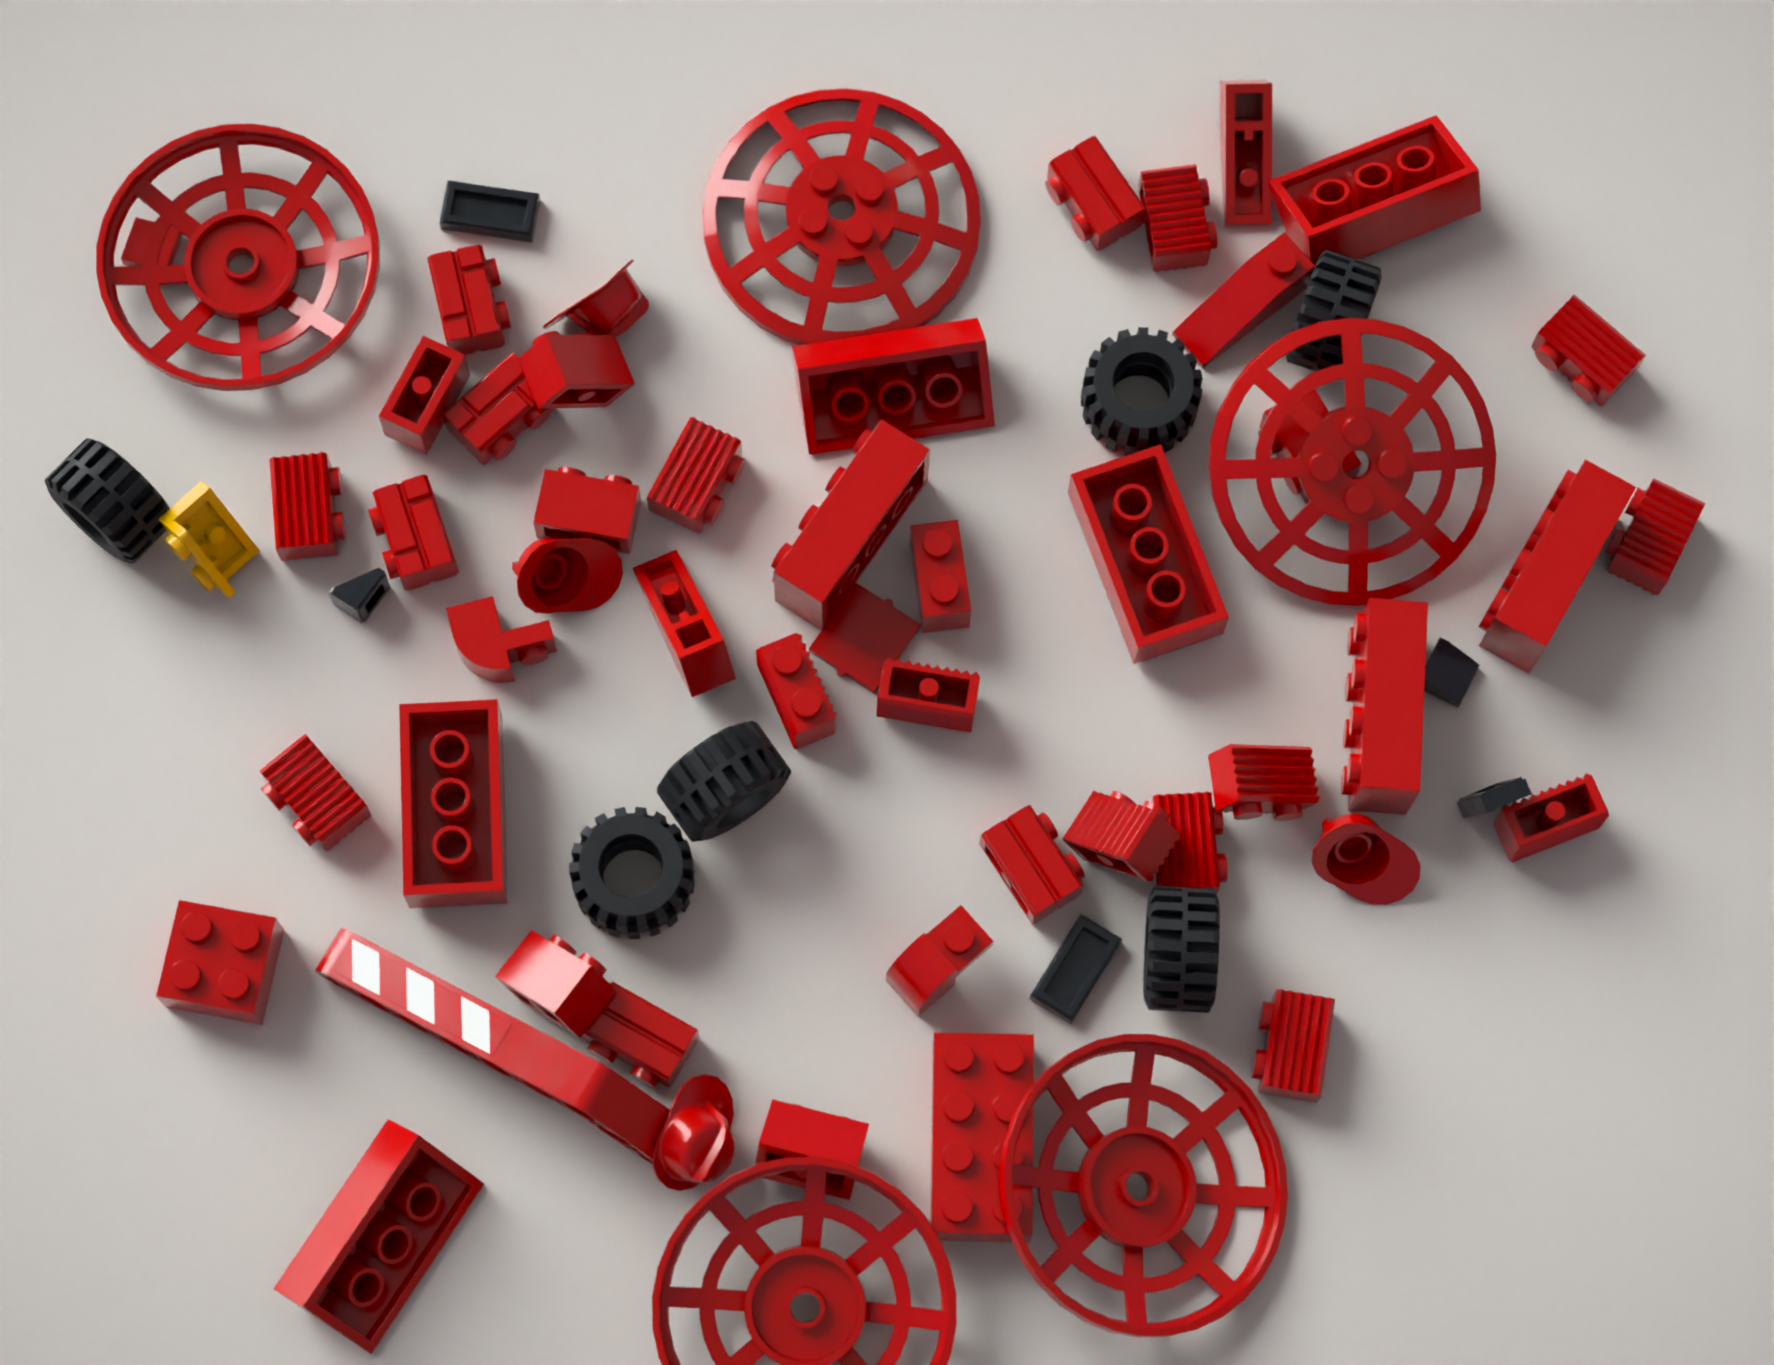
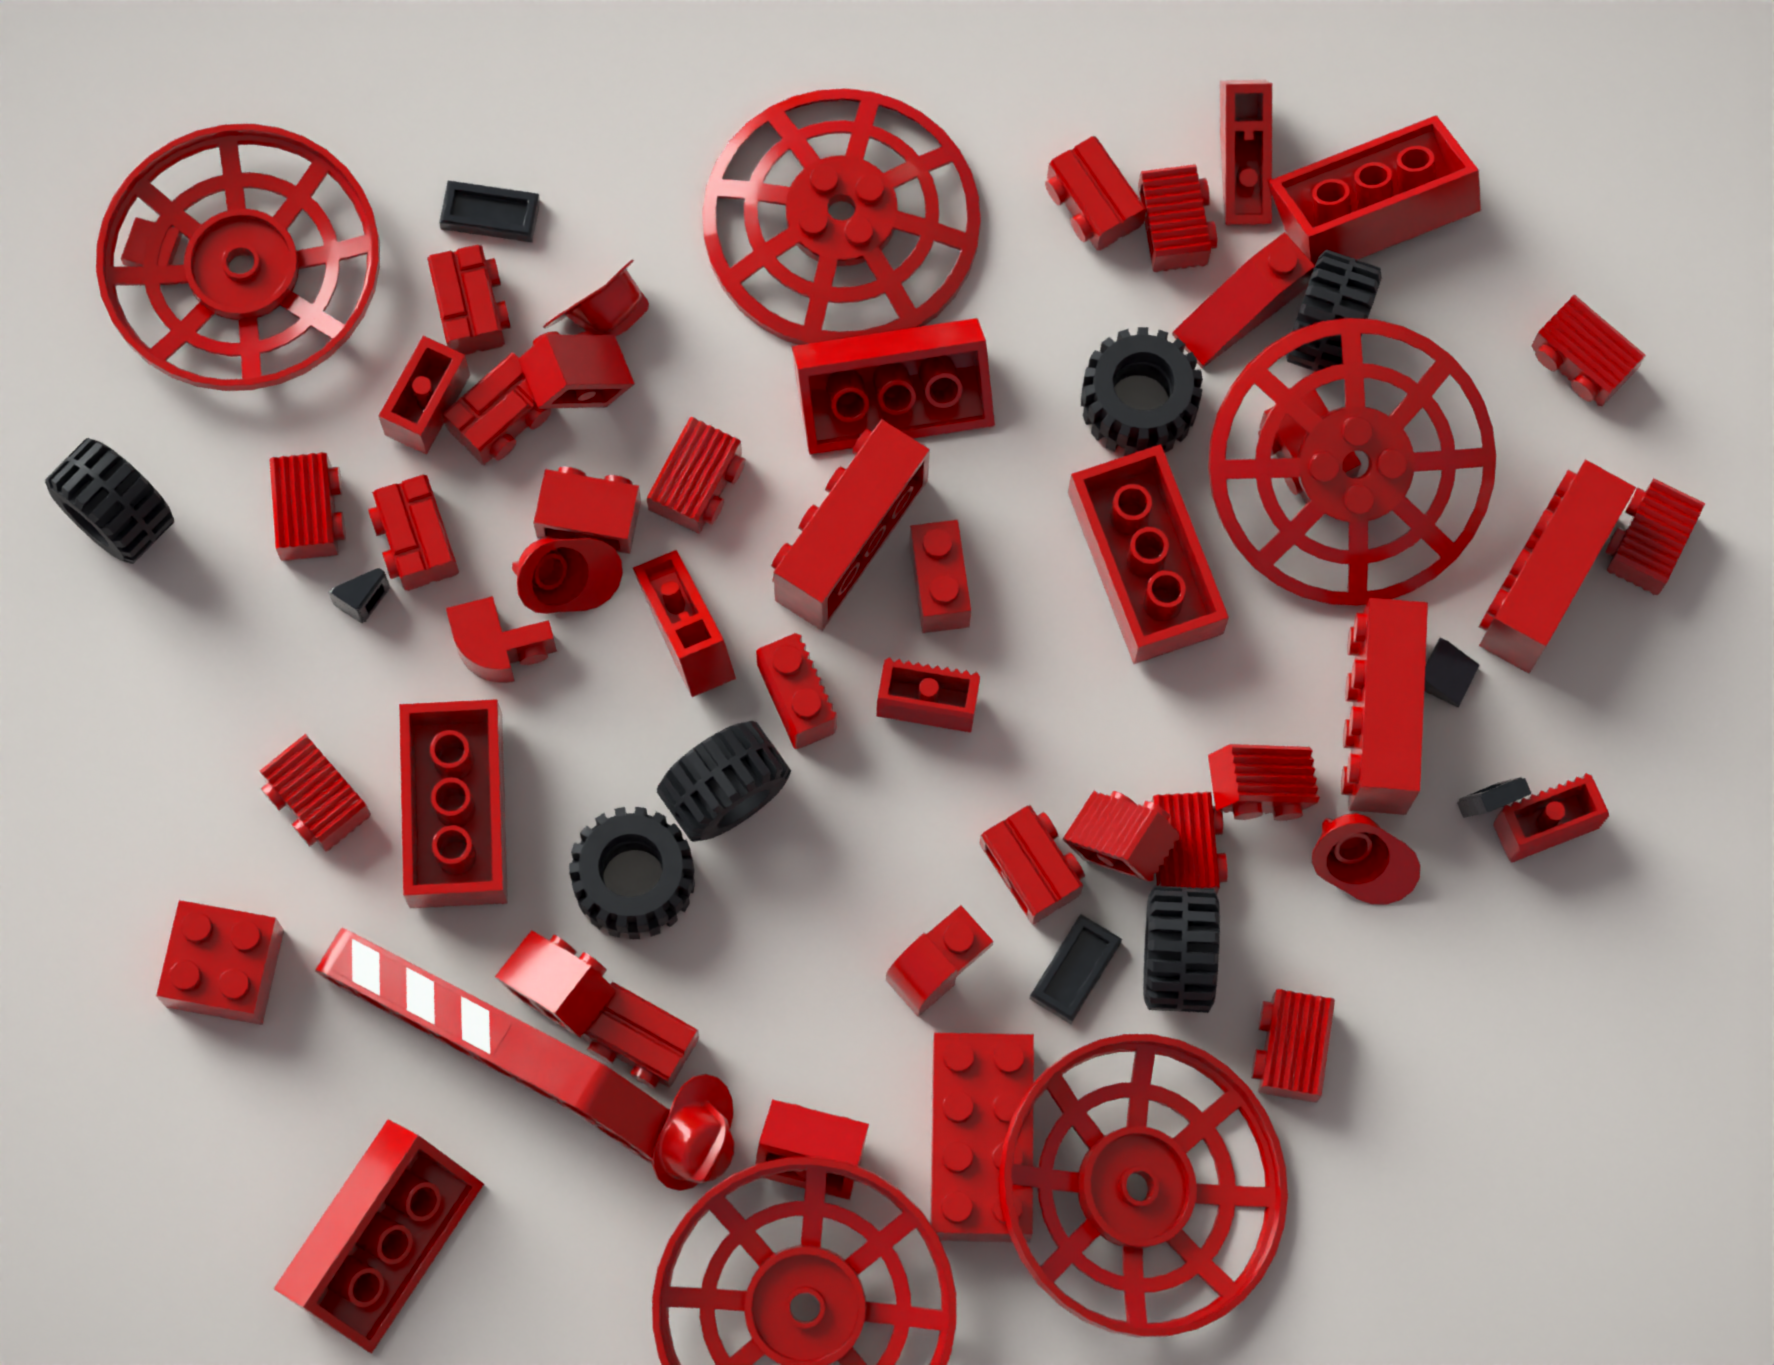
(209, 536): yellow bracket -> none
(863, 636): red piece -> none

